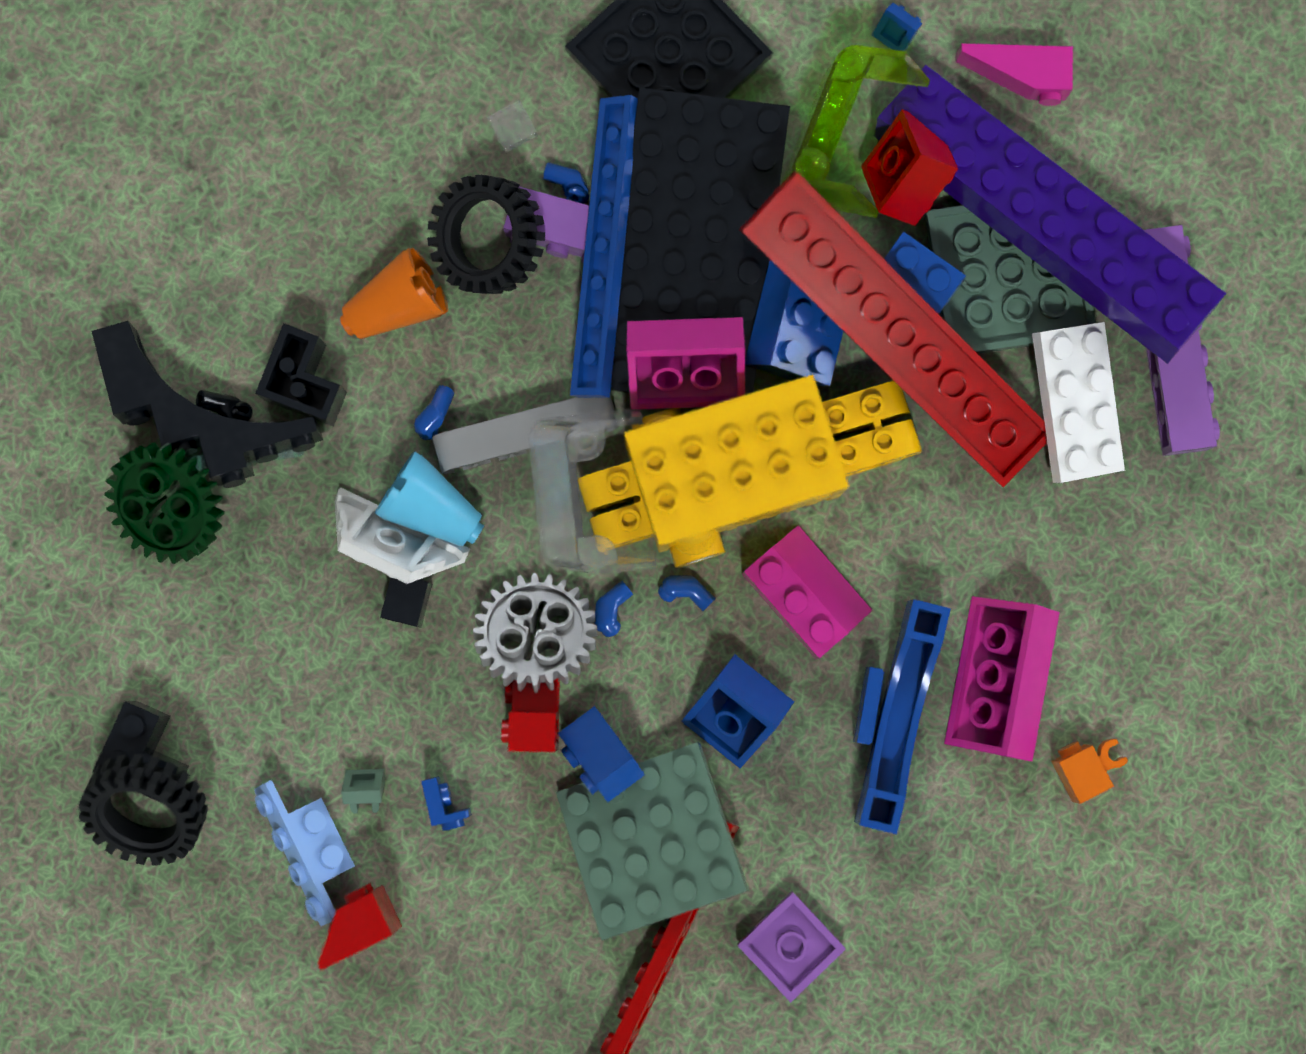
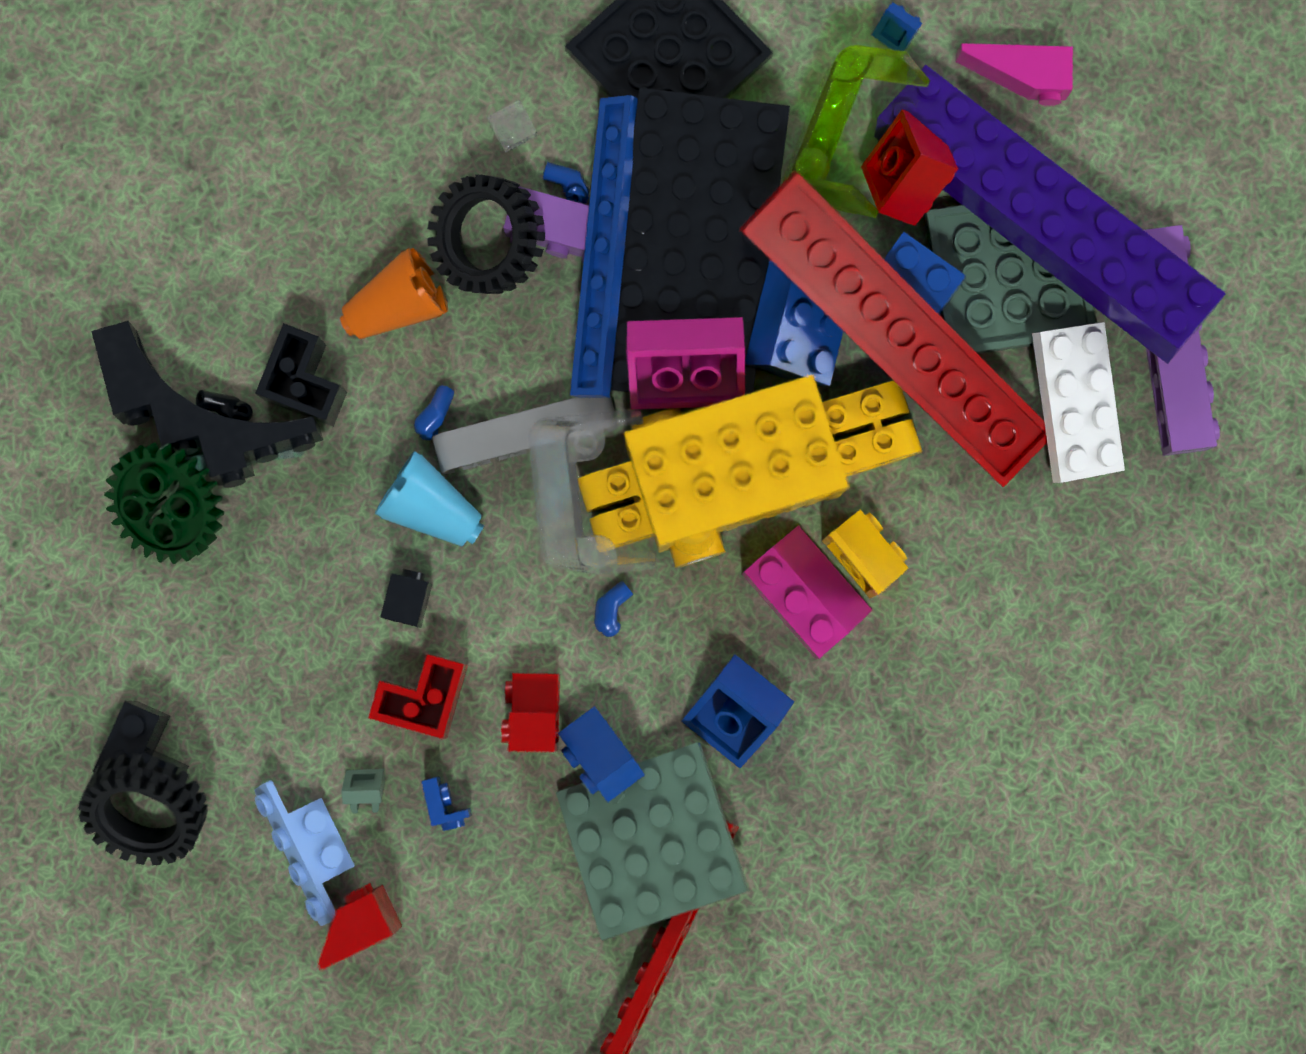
(389, 546): white wing -> none
(427, 708): none -> red brick
(500, 625): light grey gear -> none
(685, 586): blue arm -> none
(791, 946): medium lavender plate -> none
(866, 553): none -> yellow slope
(868, 705): blue tile -> none
(895, 735): blue arch -> none
(1002, 677): dark pink slope -> none
(1085, 770): orange brick -> none

